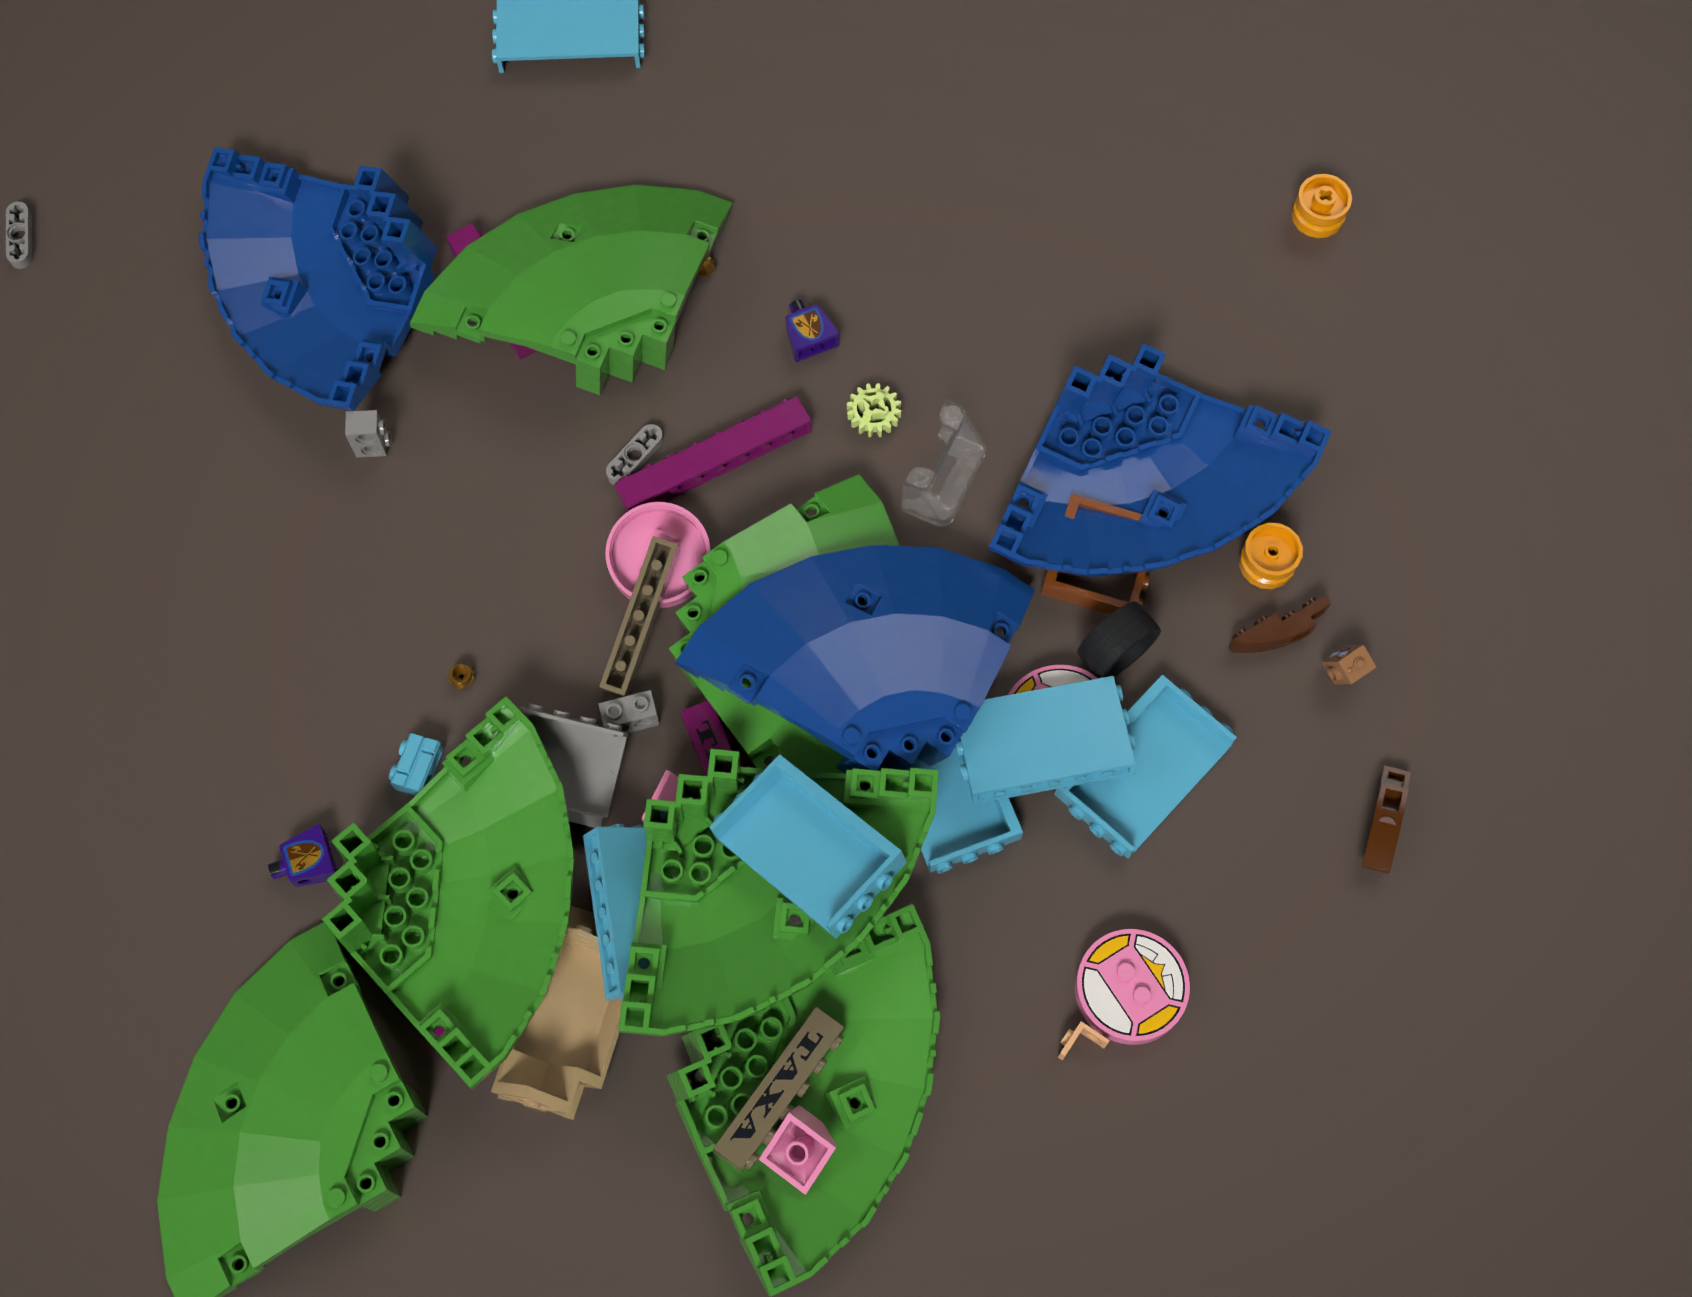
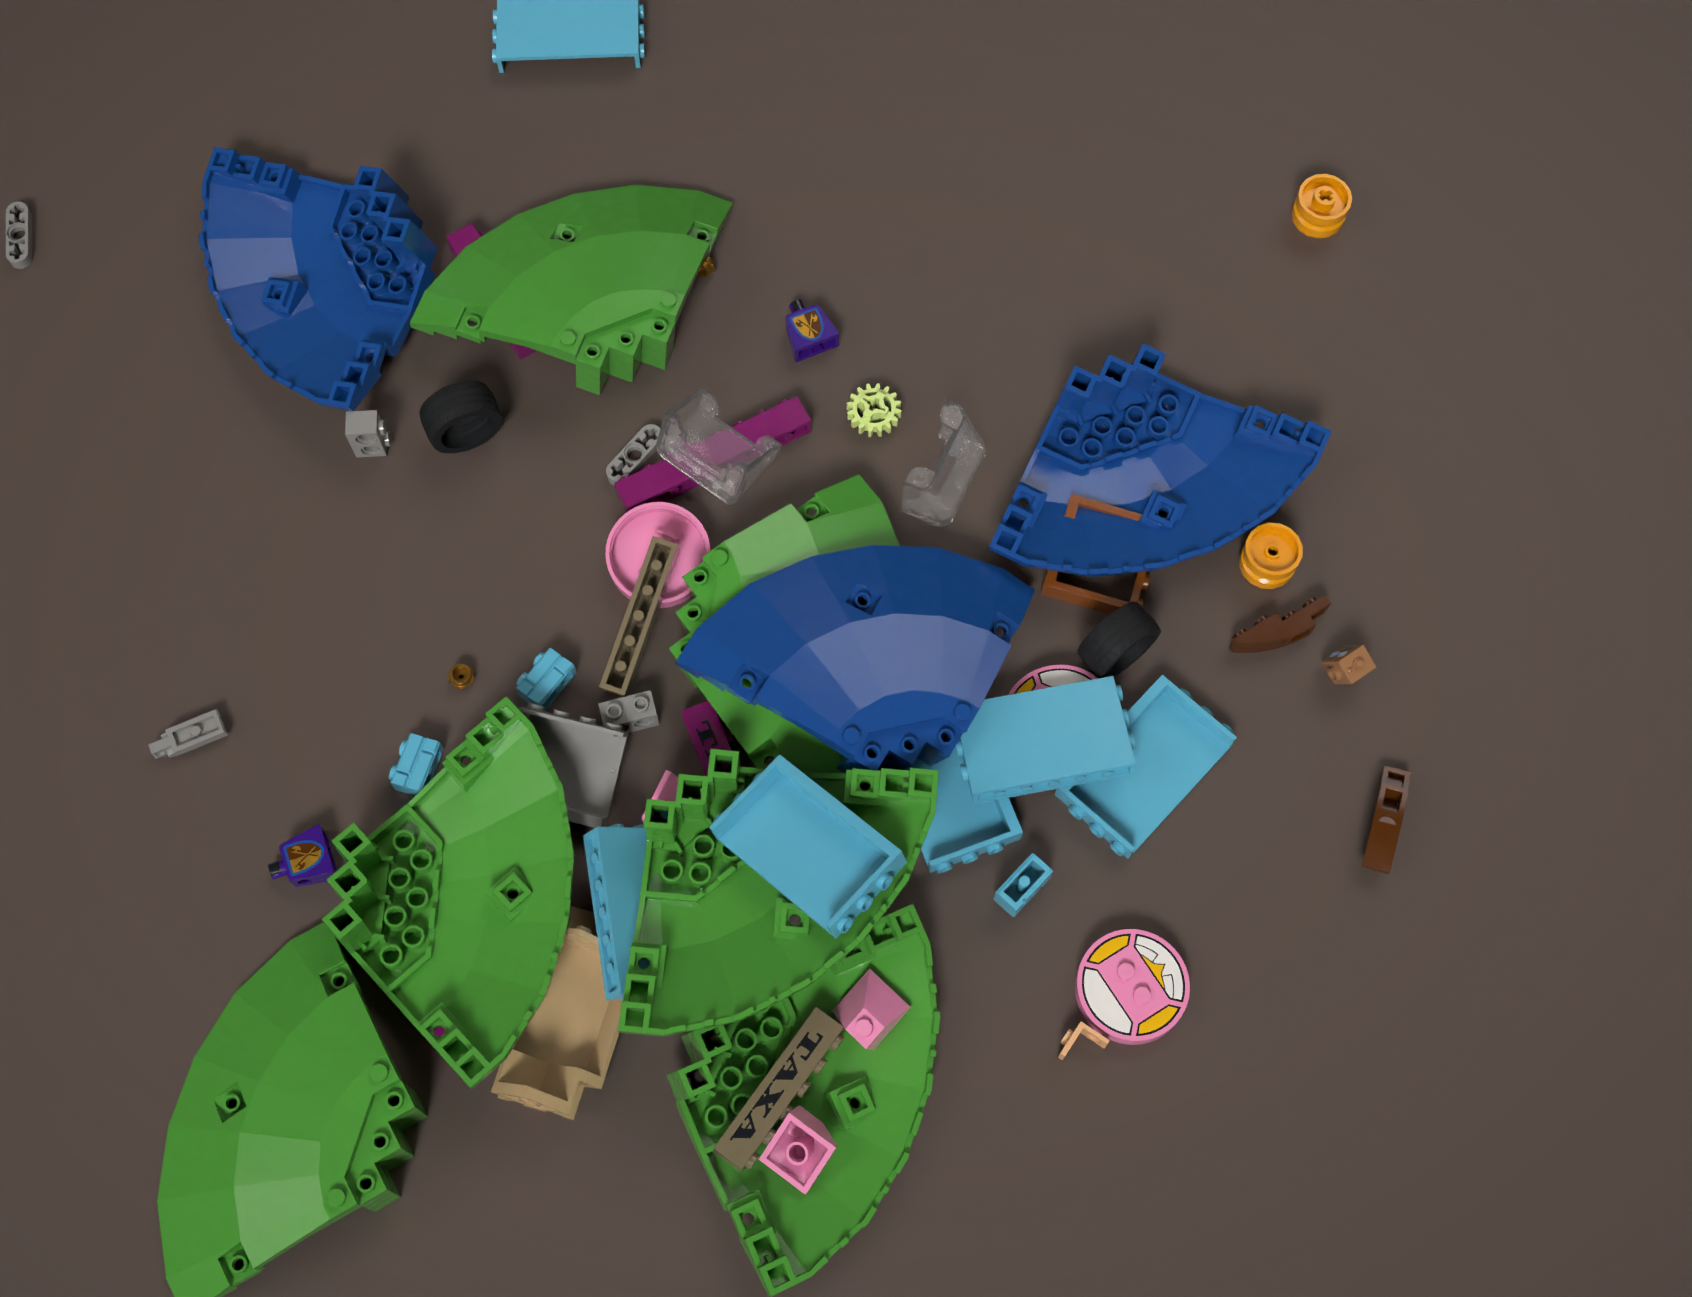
(189, 735): none -> light grey hinge
(460, 417): none -> black tyre
(545, 679): none -> medium azure brick
(712, 450): none -> clear windscreen
(870, 1010): none -> bright pink slope
(1023, 885): none -> medium azure brick

